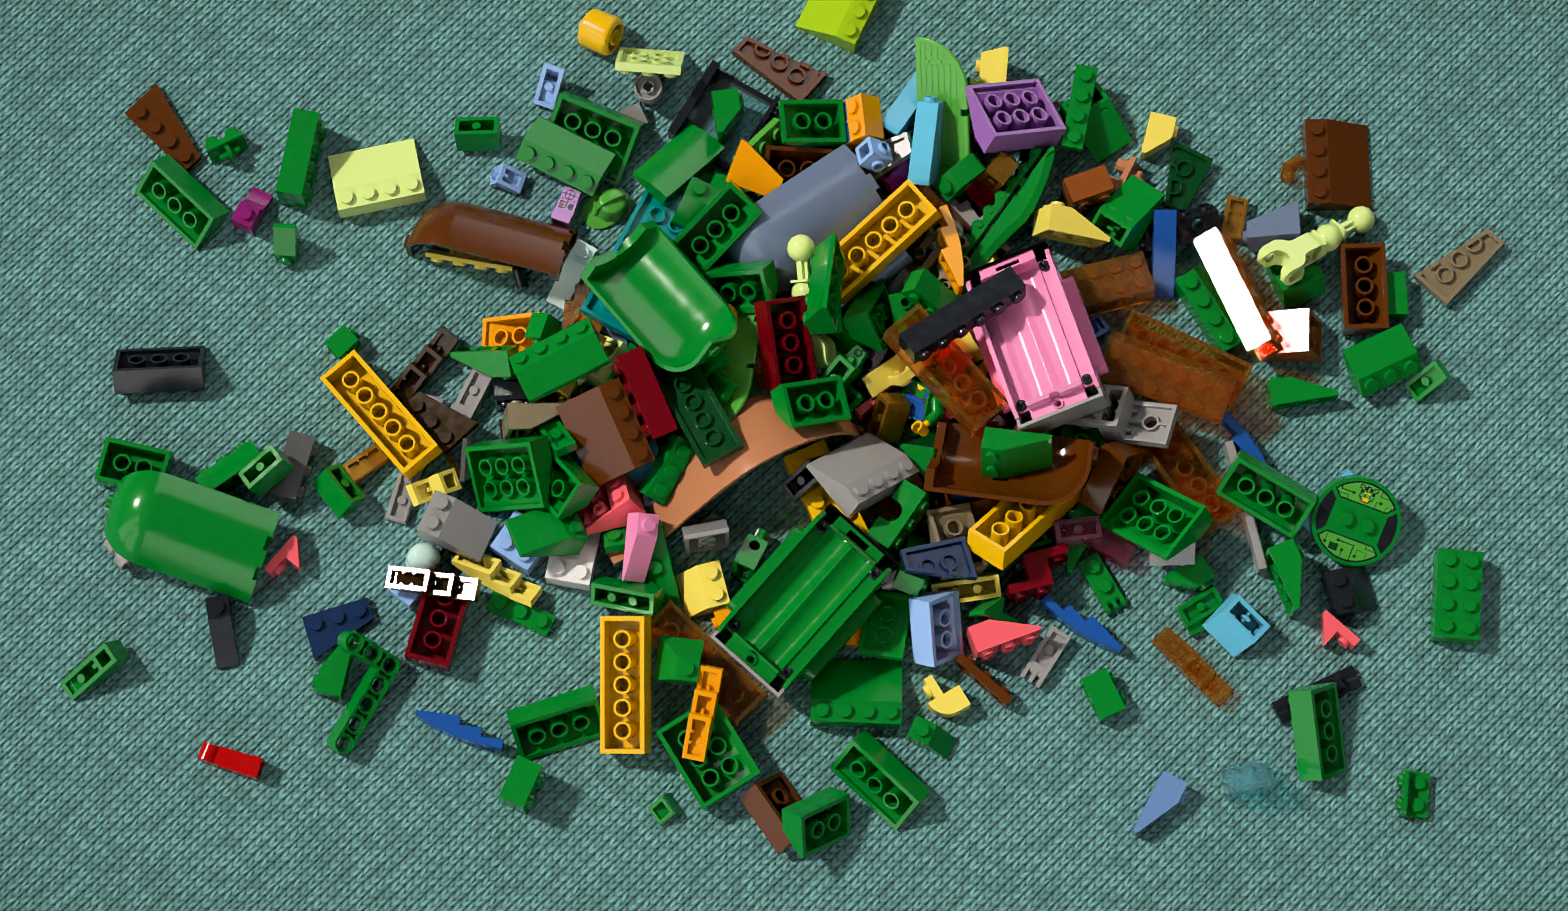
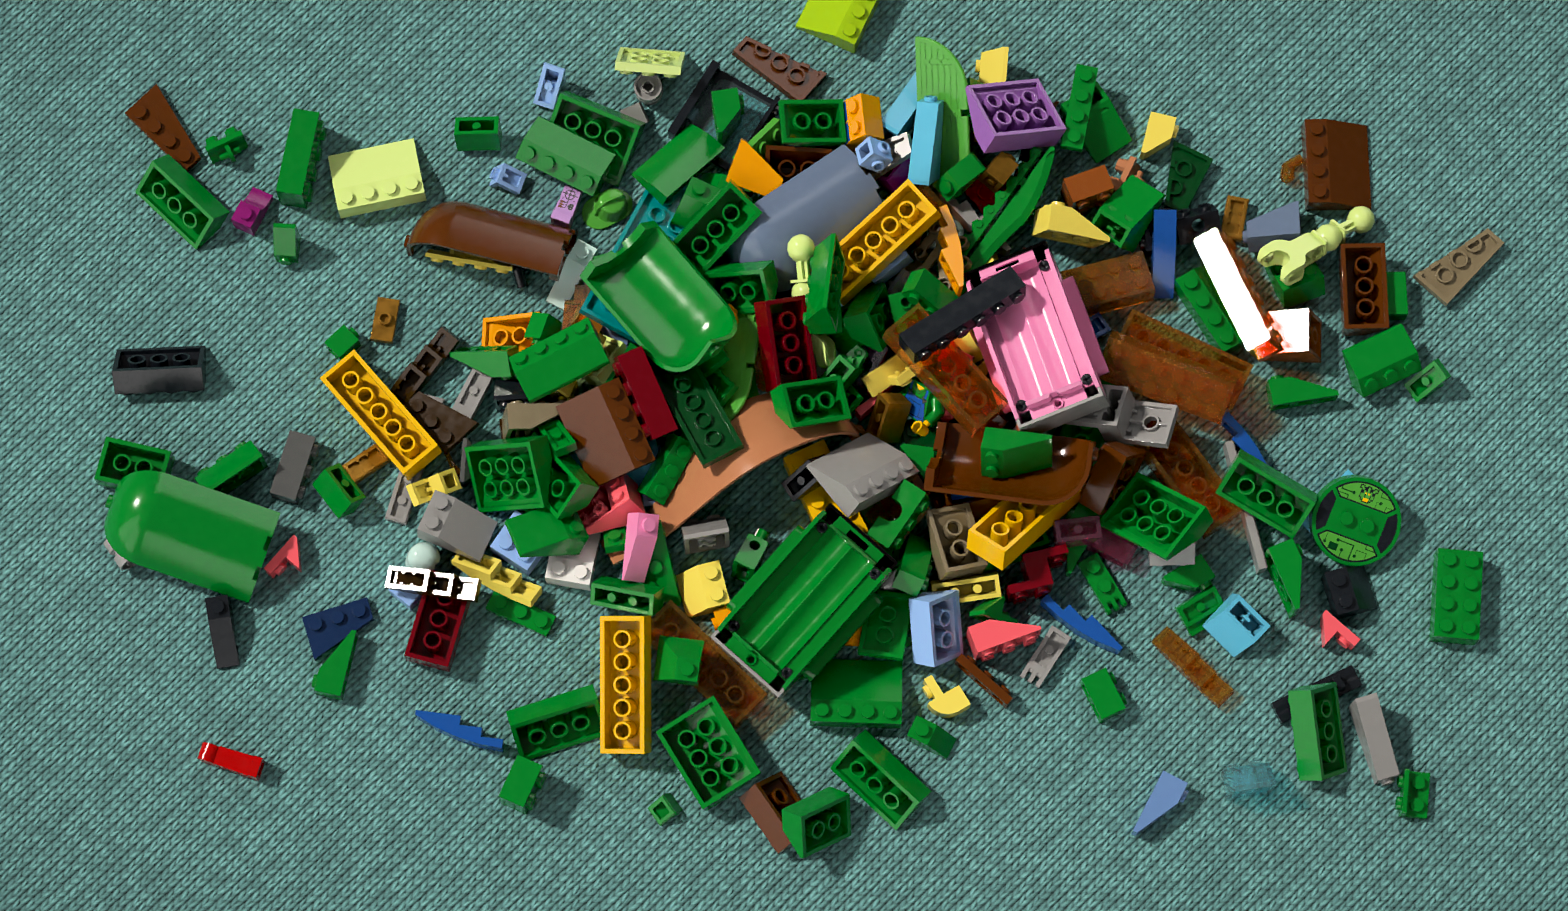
(95, 668): green slope -> none
(266, 470): green brick -> none
(364, 690): green beam -> none
(385, 320): none -> pearl gold plate
(600, 32): yellow head -> none
(702, 713): light orange slope -> none
(940, 559): dark blue wing -> none
(1374, 738): none -> light grey slope

